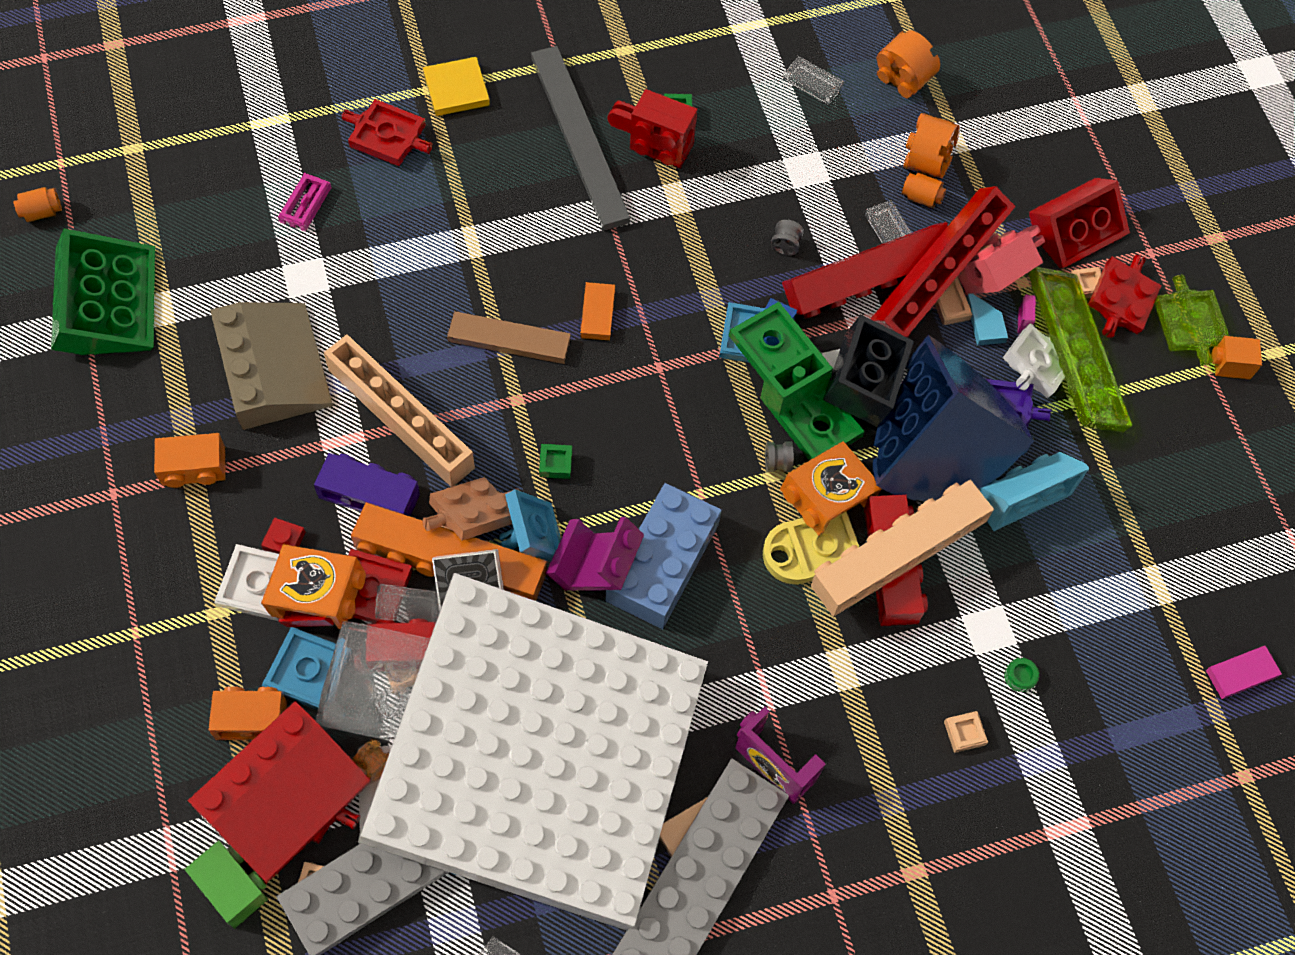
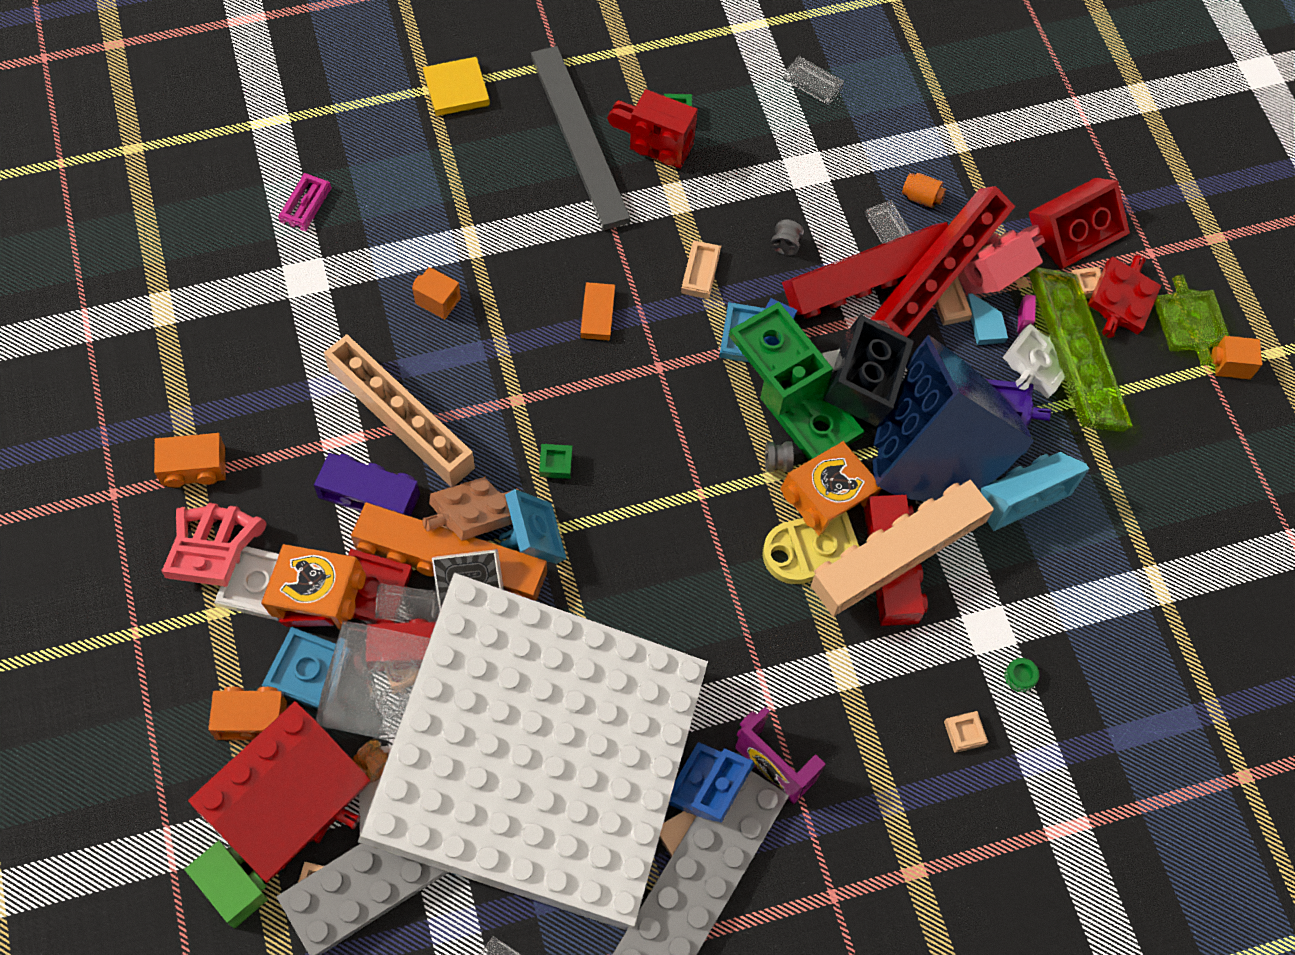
(37, 204): orange brick -> none
(102, 295): green slope -> none
(207, 560): none -> coral plate
(270, 361): dark tan slope -> none
(282, 533): red plate -> none
(386, 132): red plate -> none
(436, 292): none -> orange brick
(509, 337): medium nougat tile -> none
(595, 559): magenta panel -> none
(671, 548): medium blue brick -> none
(701, 269): none -> light nougat tile
(710, 782): none -> blue slope
(907, 63): orange brick -> none
(931, 146): orange brick -> none
(1243, 672): dark pink tile -> none

